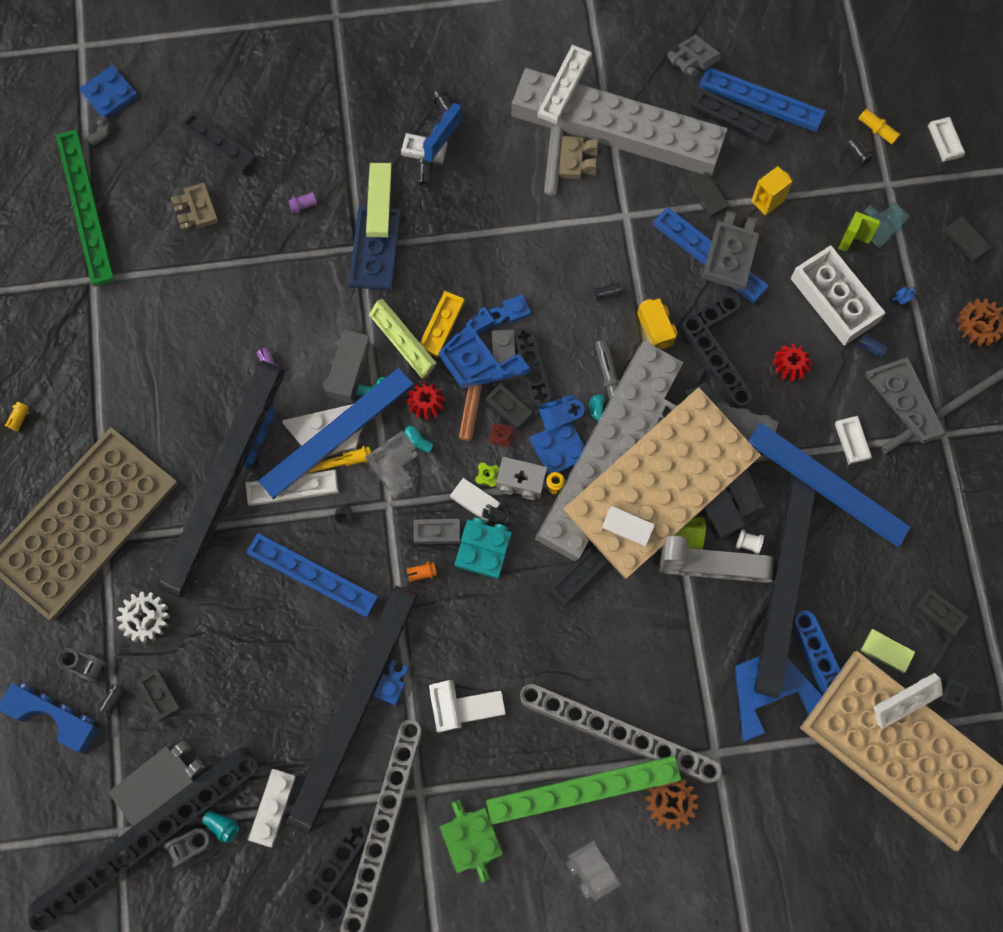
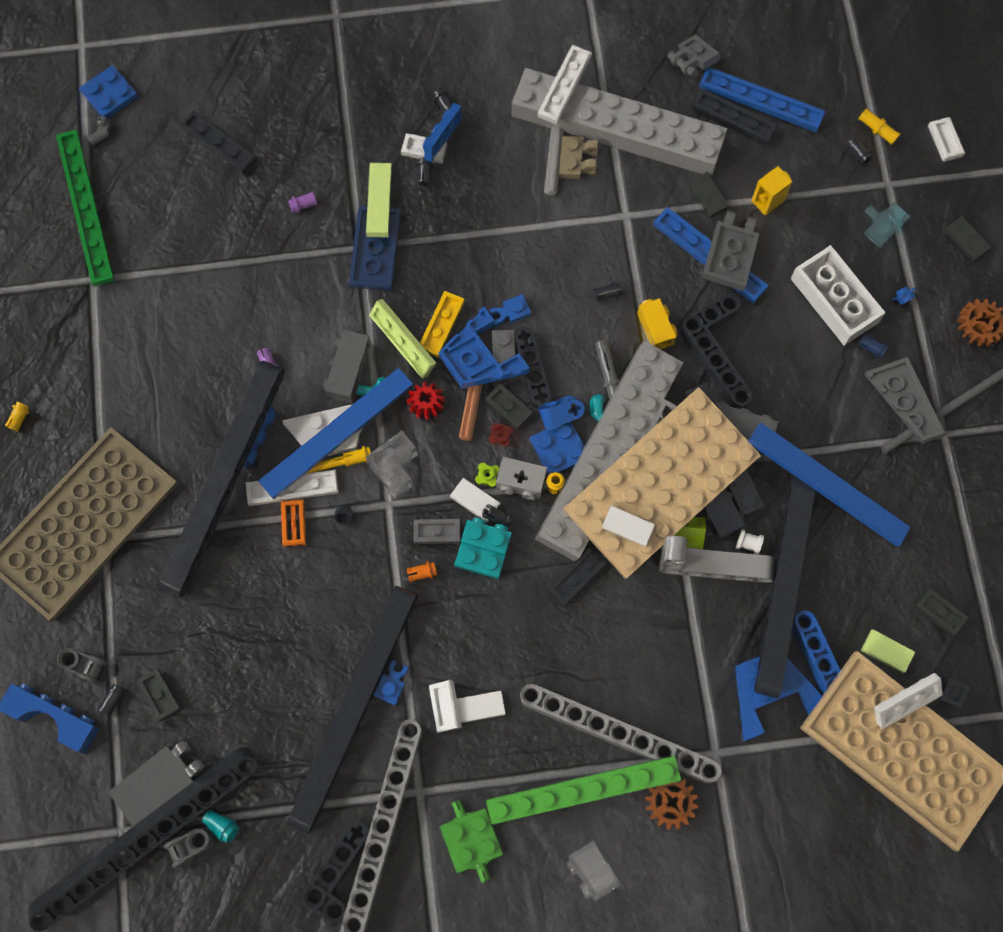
(133, 617): white gear -> none
(200, 204): dark tan plate -> none
(272, 808): white plate -> none
(294, 542): none -> orange tile
(312, 575): blue plate -> none
(417, 440): teal arm -> none
(793, 354): red gear -> none
(853, 440): white tile -> none
(861, 228): lime panel -> none

